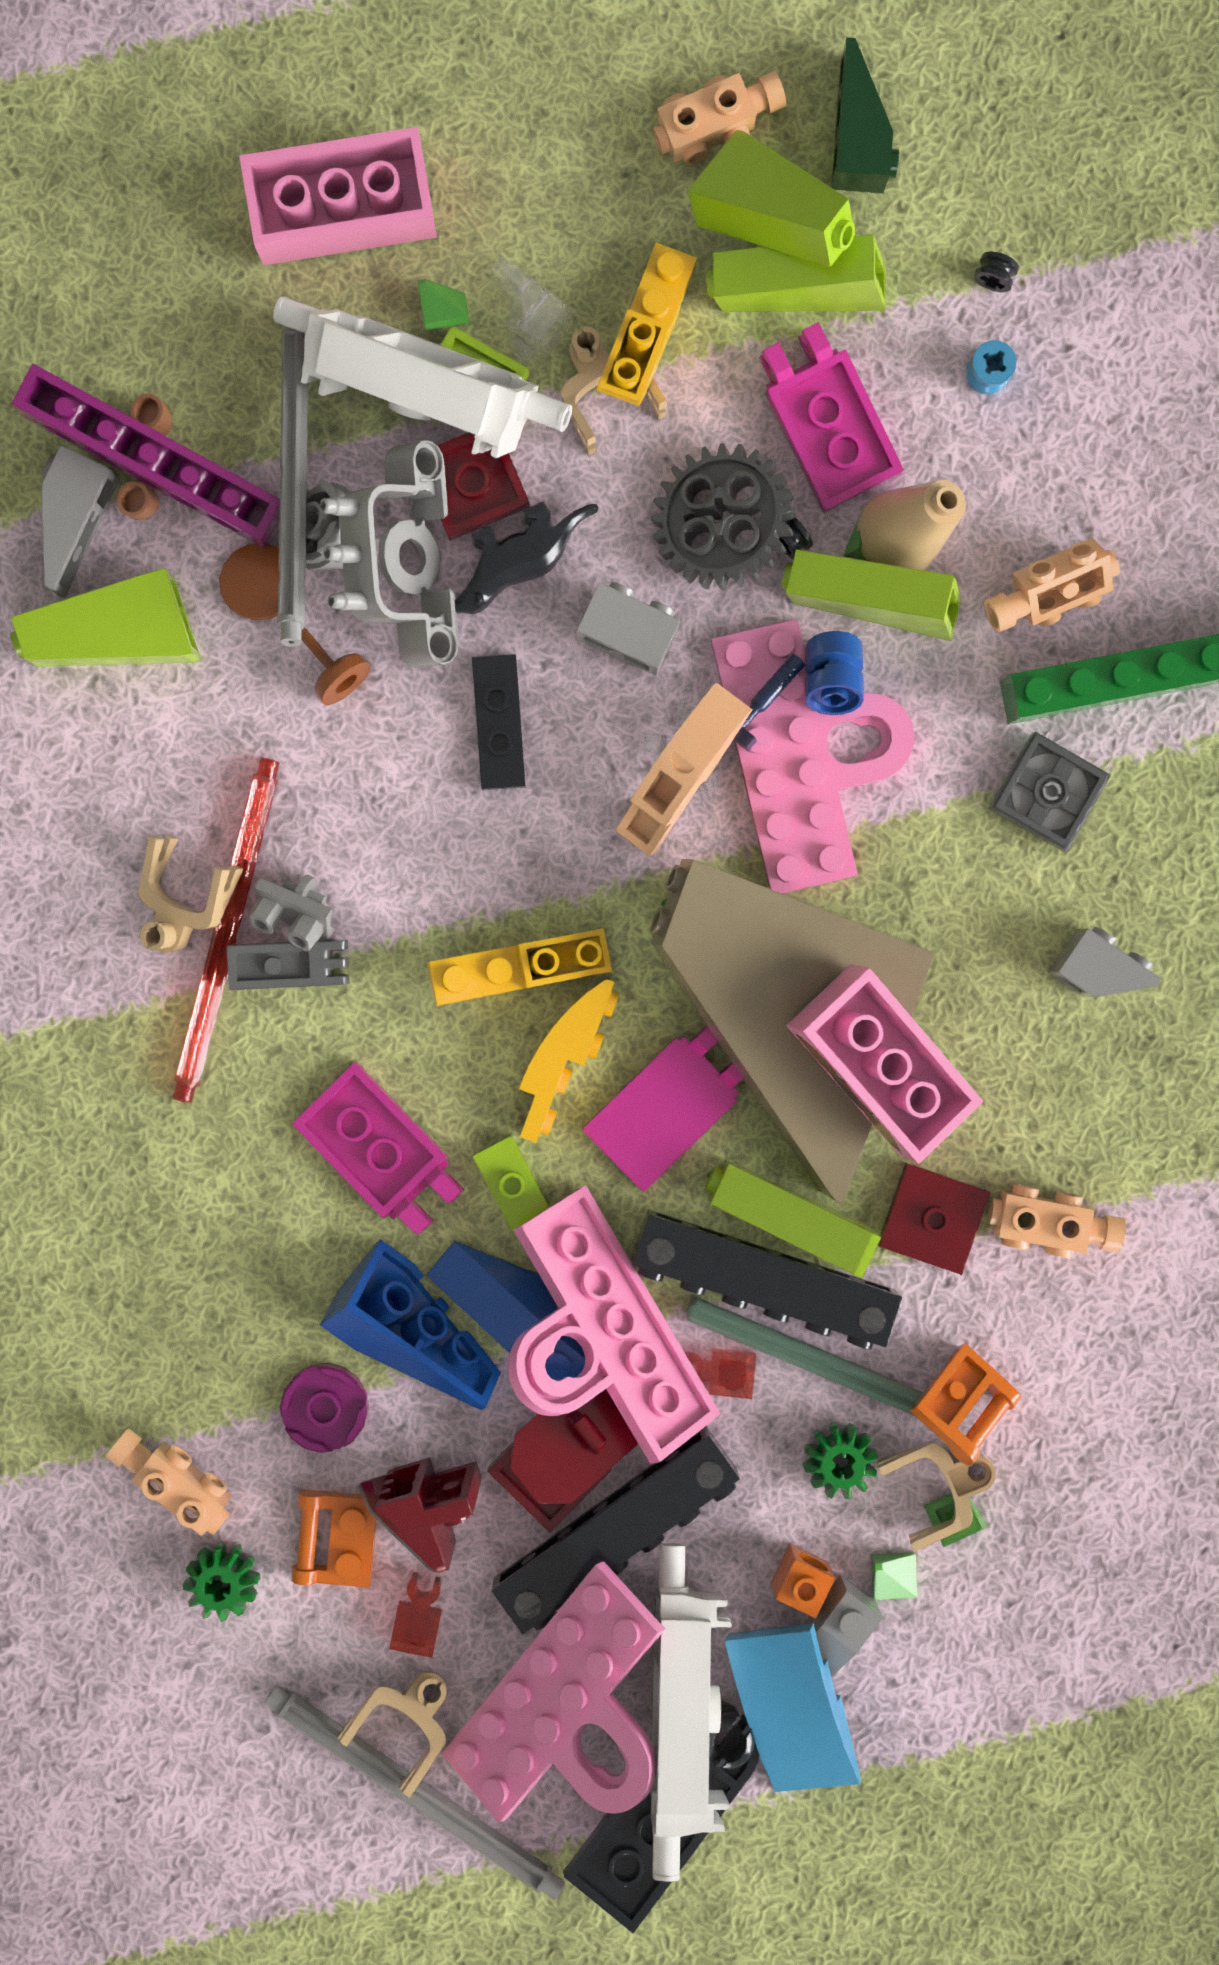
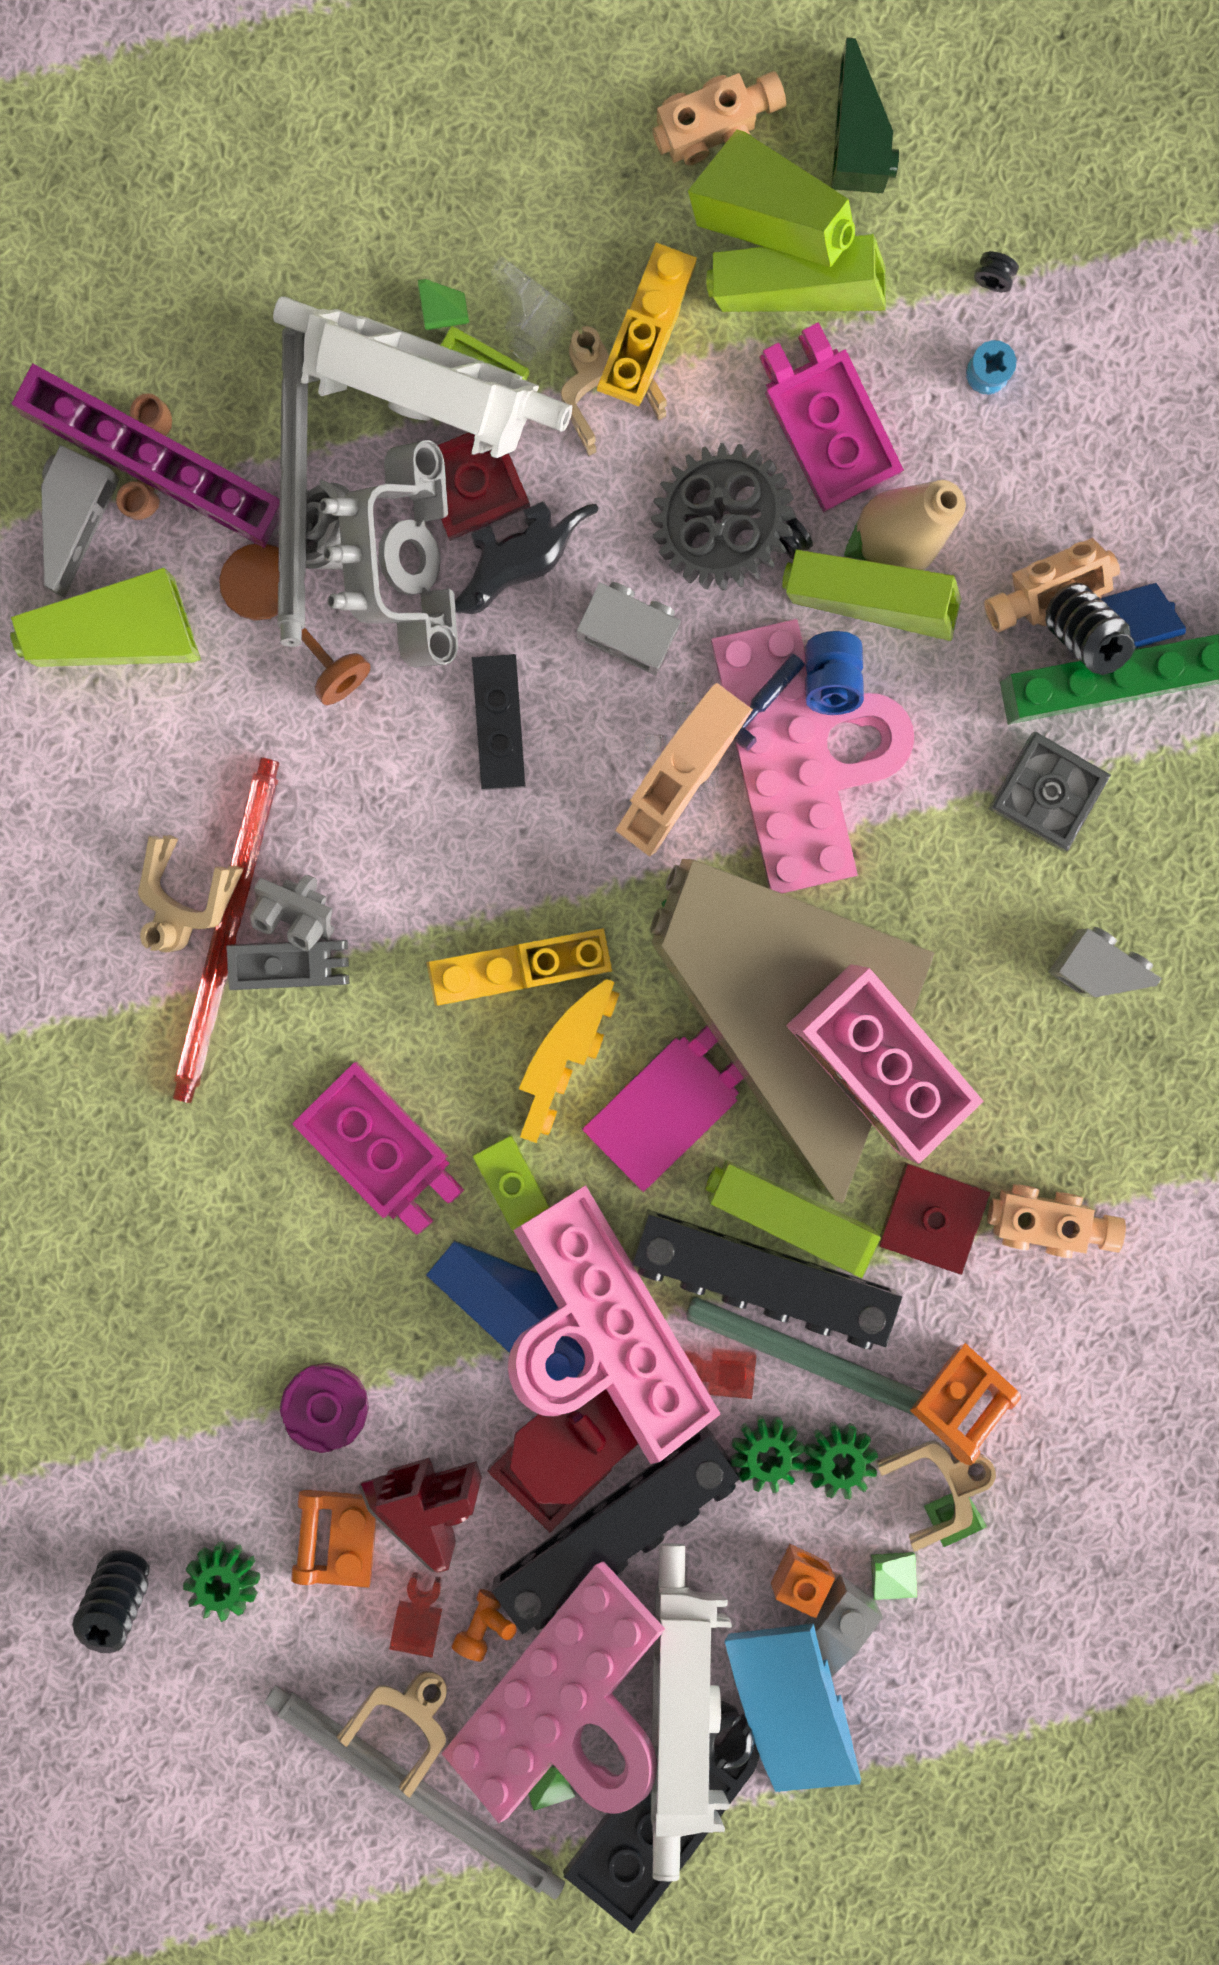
(111, 1601): none -> black piece
(180, 1480): light nougat brick -> none
(338, 196): bright pink brick -> none
(397, 1322): blue wedge -> none
(471, 1642): none -> orange piece
(550, 1790): none -> bright green slope
(760, 1441): none -> green gear
(1089, 629): none -> black piece
(1147, 613): none -> blue piece

